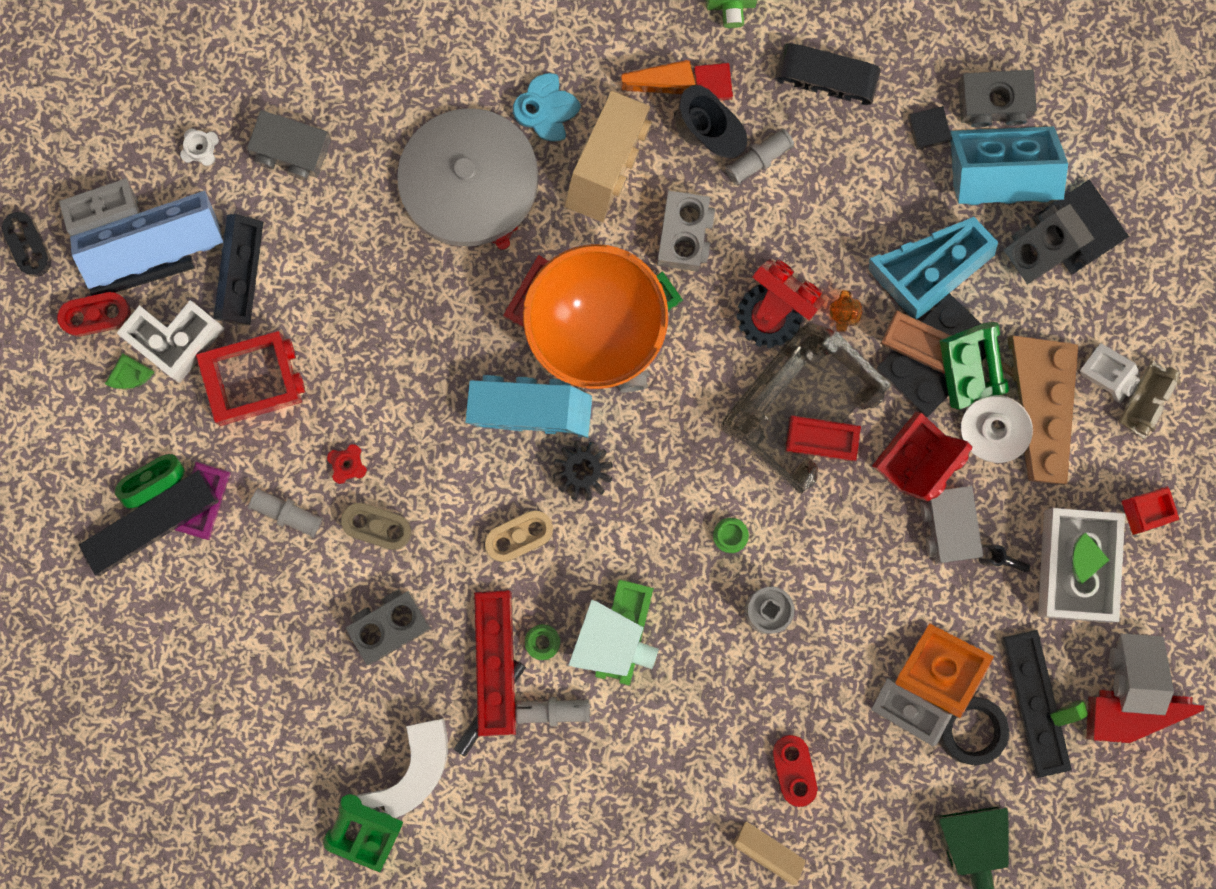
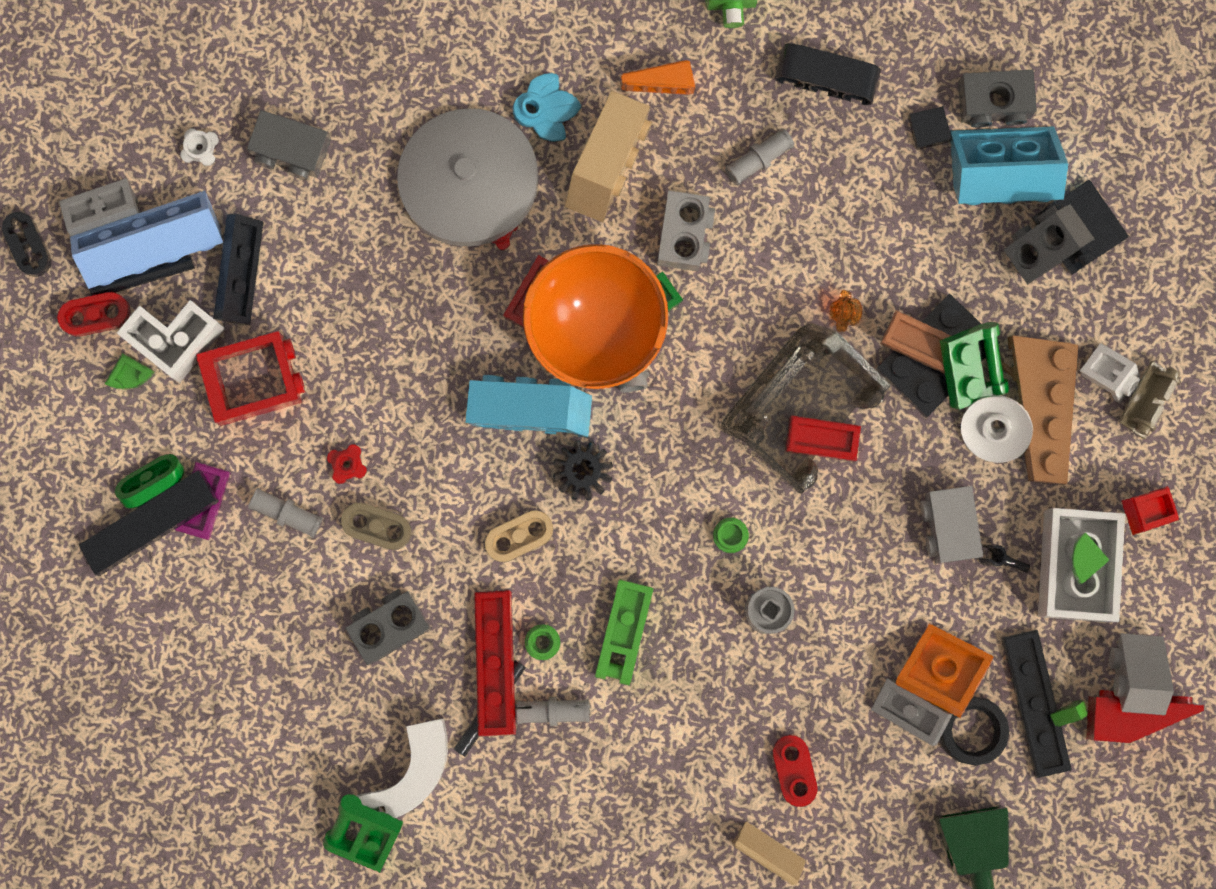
(610, 643): light aqua torso -> none
(708, 122): black piece -> none
(716, 79): red tile -> none
(777, 306): plate -> none
(922, 458): red bracket -> none
(933, 267): medium azure wedge -> none

